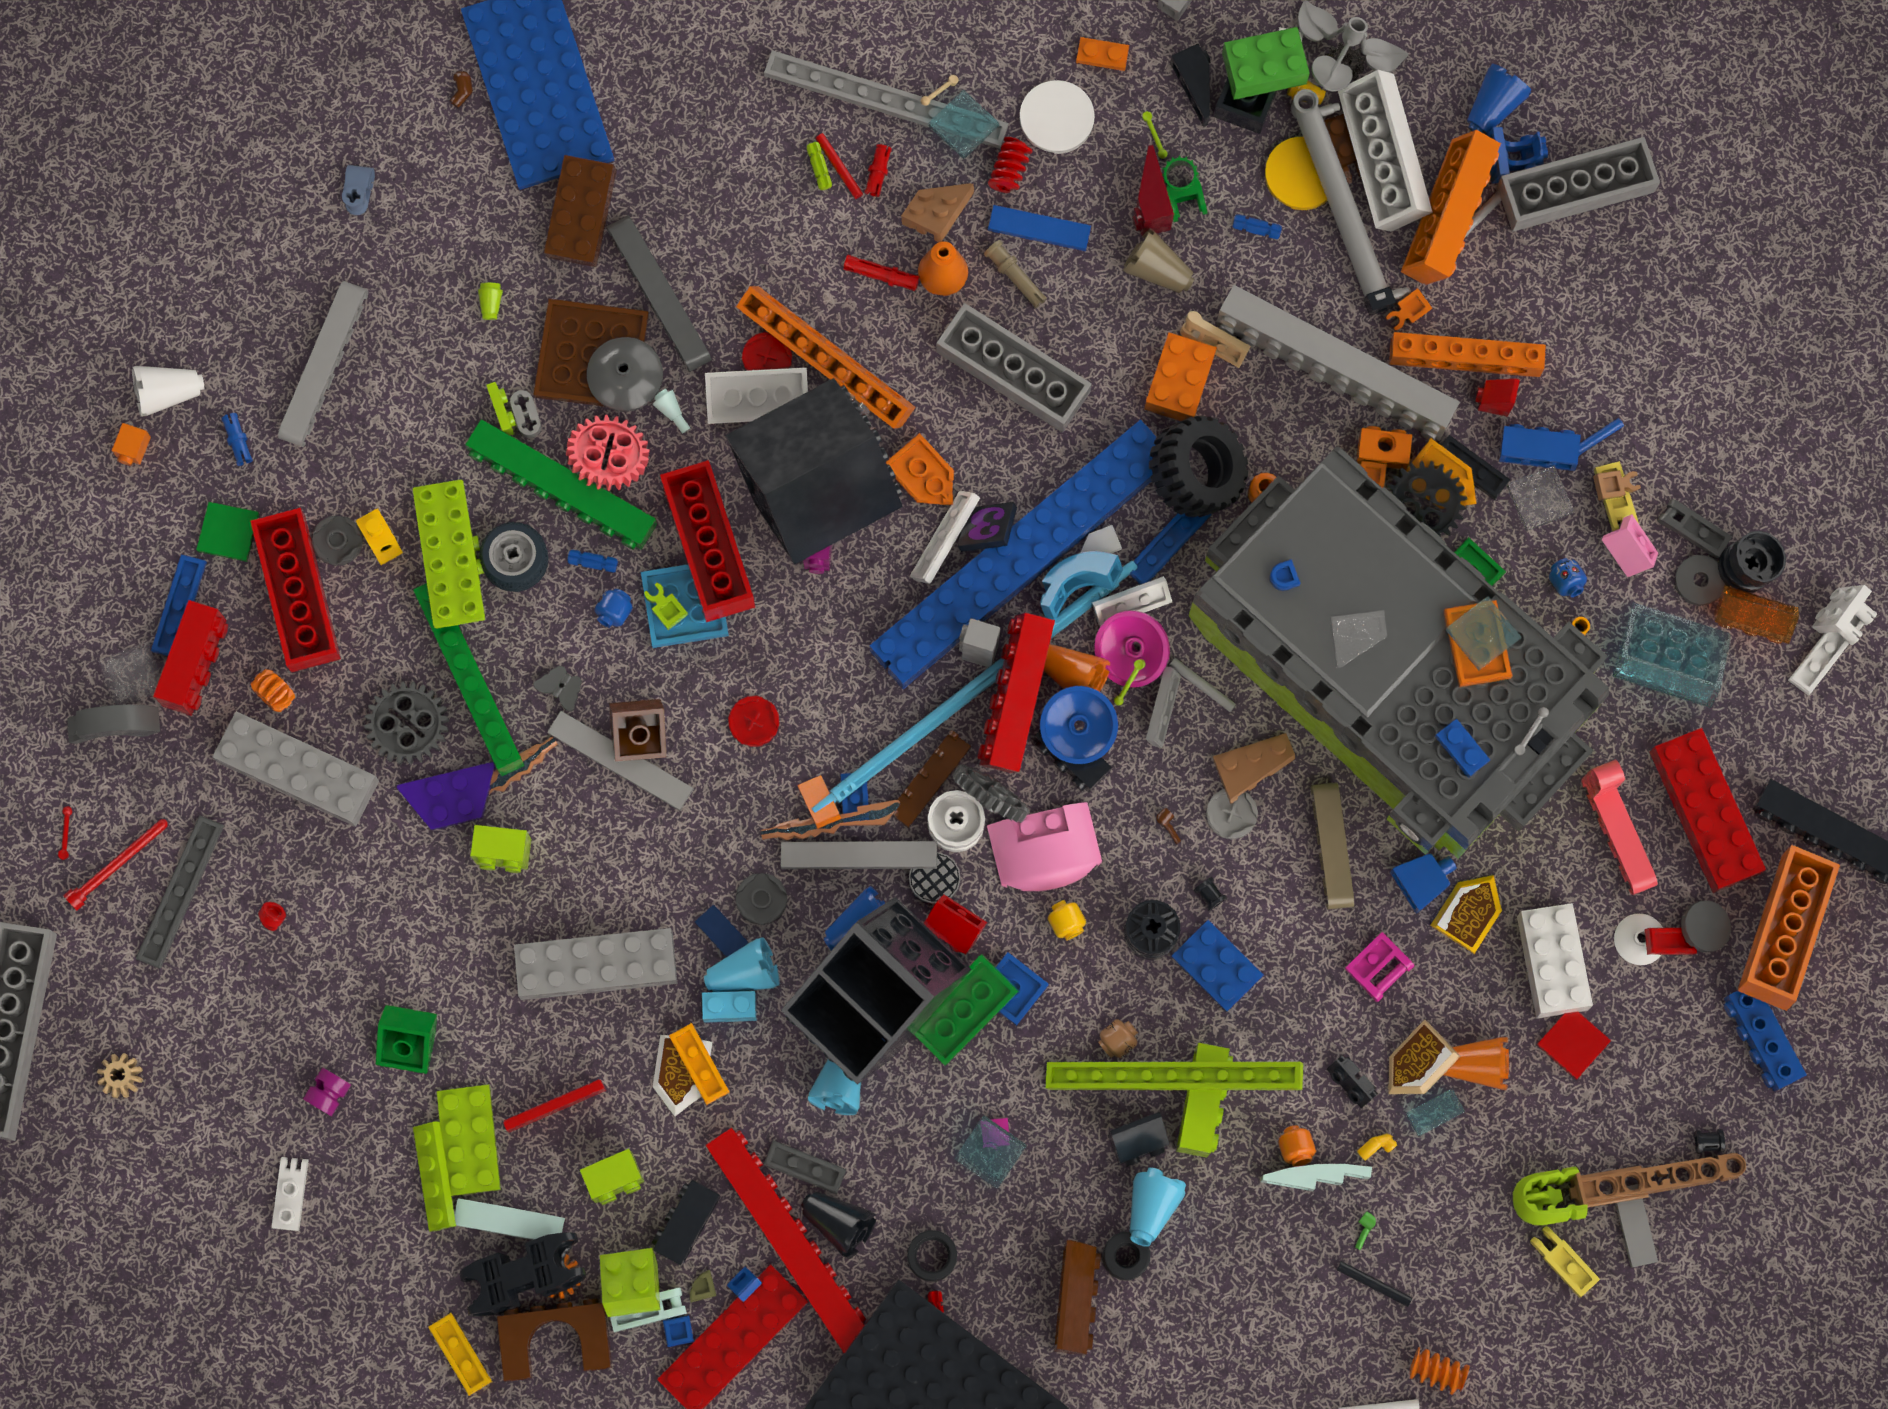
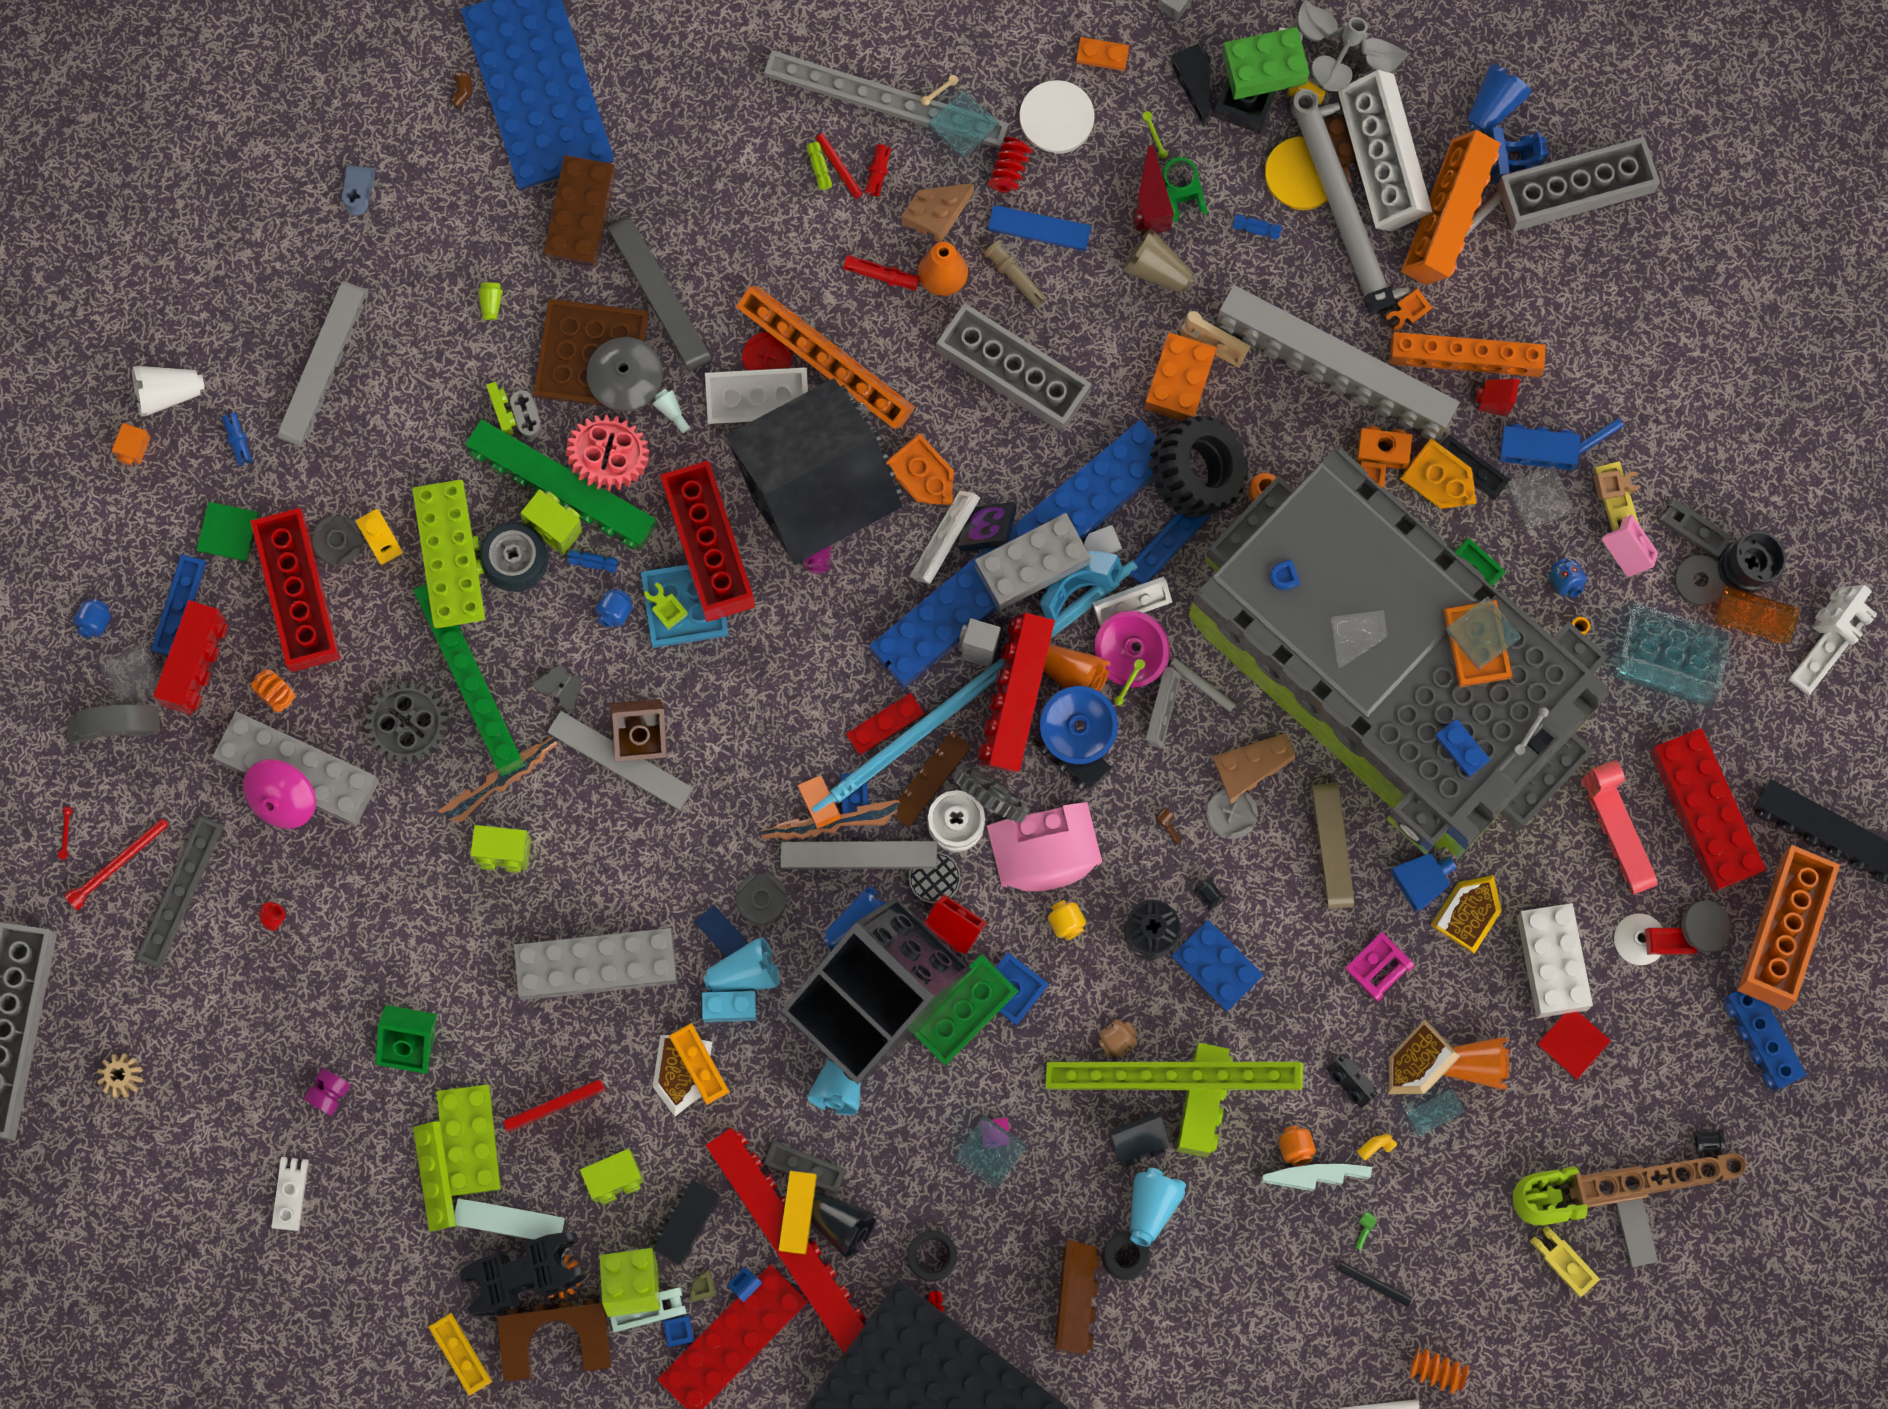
(92, 618): none -> blue head
(279, 793): none -> dark pink dish
(451, 796): dark purple wing -> none
(552, 521): none -> lime brick
(753, 721): red tile -> none
(797, 1212): none -> yellow tile
(885, 724): none -> red plate
(1032, 561): none -> light grey brick
(1435, 480): black gear -> none

